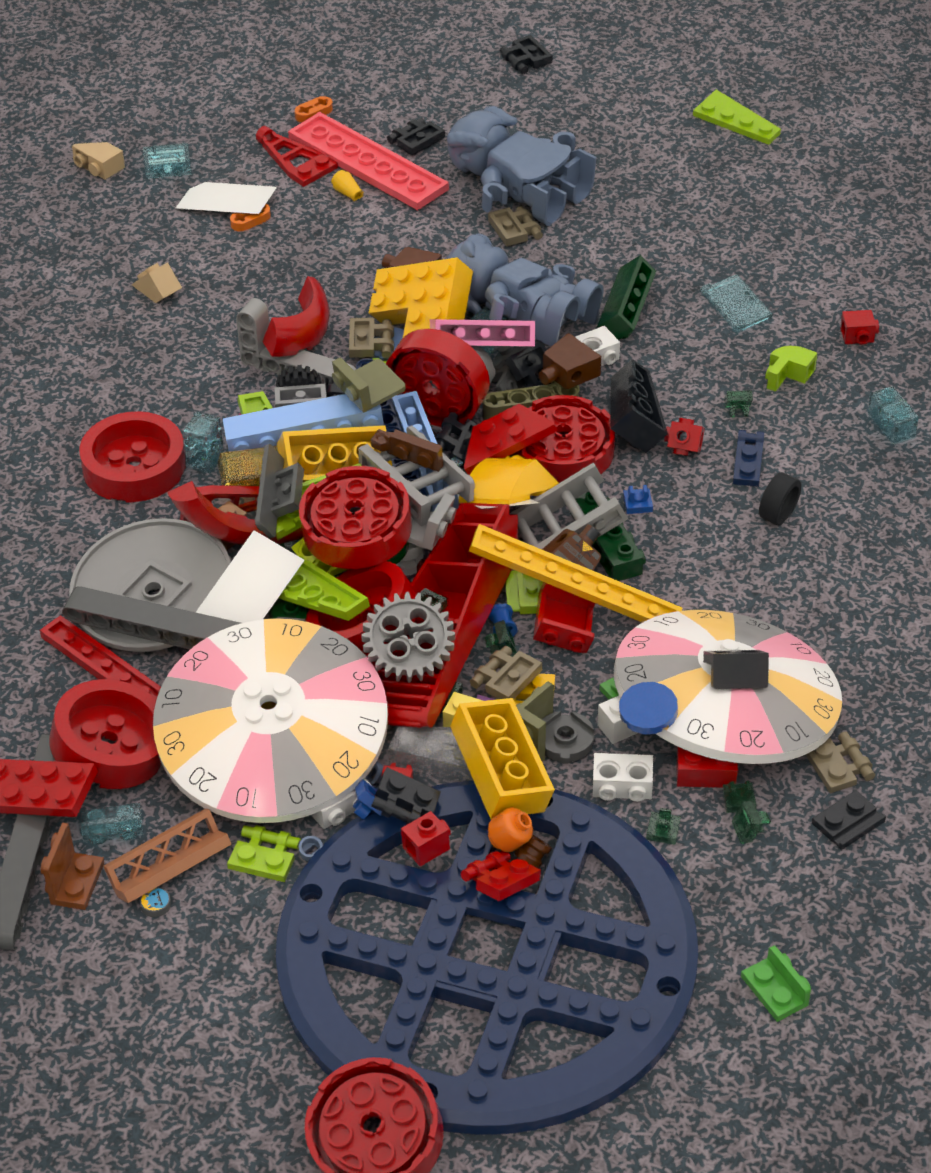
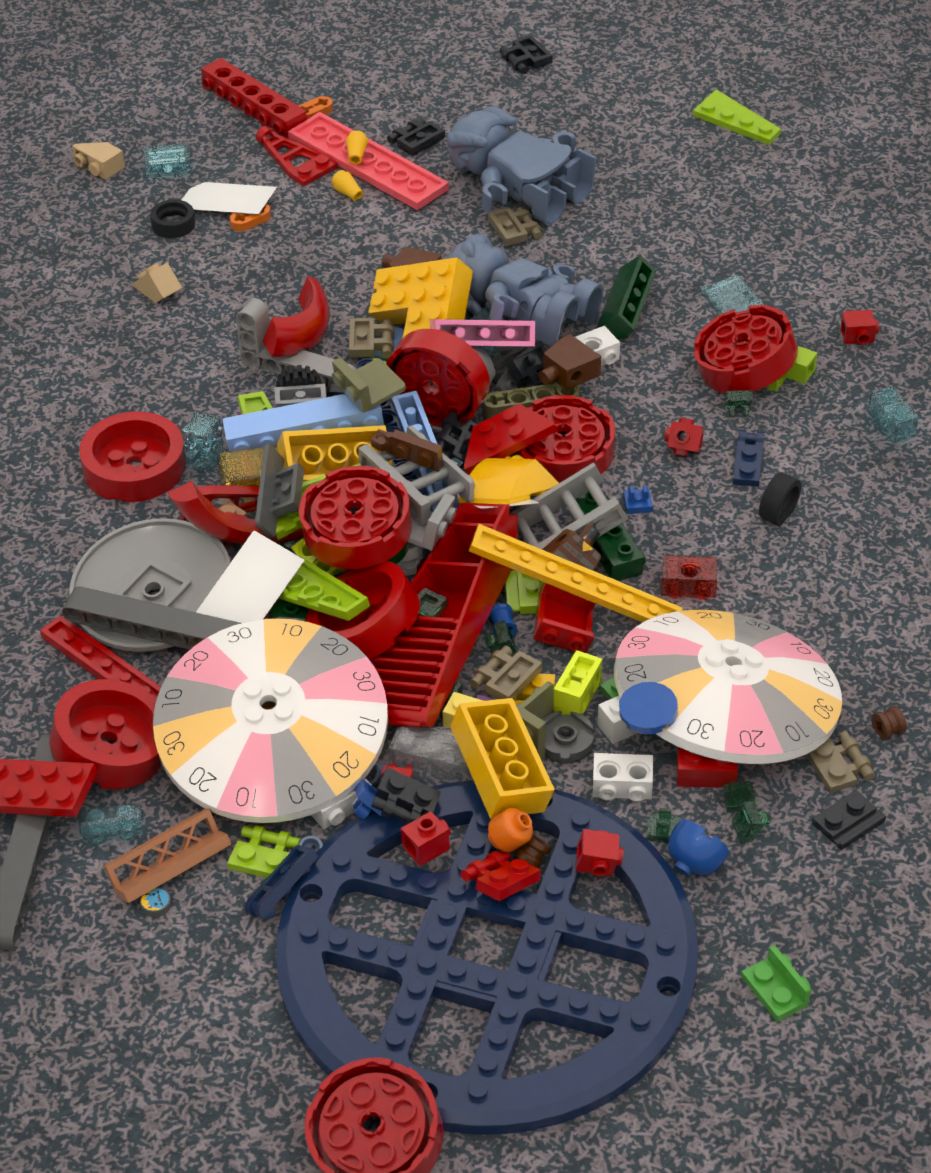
(67, 874): dark orange bracket -> none
(172, 229): none -> black tyre
(252, 97): none -> red brick
(280, 882): none -> dark blue plate
(356, 146): none -> yellow cone
(416, 659): light grey gear -> none
(577, 684): none -> neon yellow brick
(598, 852): none -> red brick
(635, 407): black wedge -> none
(689, 576): none -> clear red brick
(695, 850): none -> blue cylinder
(735, 365): none -> red brick
(738, 668): black panel -> none
(889, 722): none -> reddish brown wheel

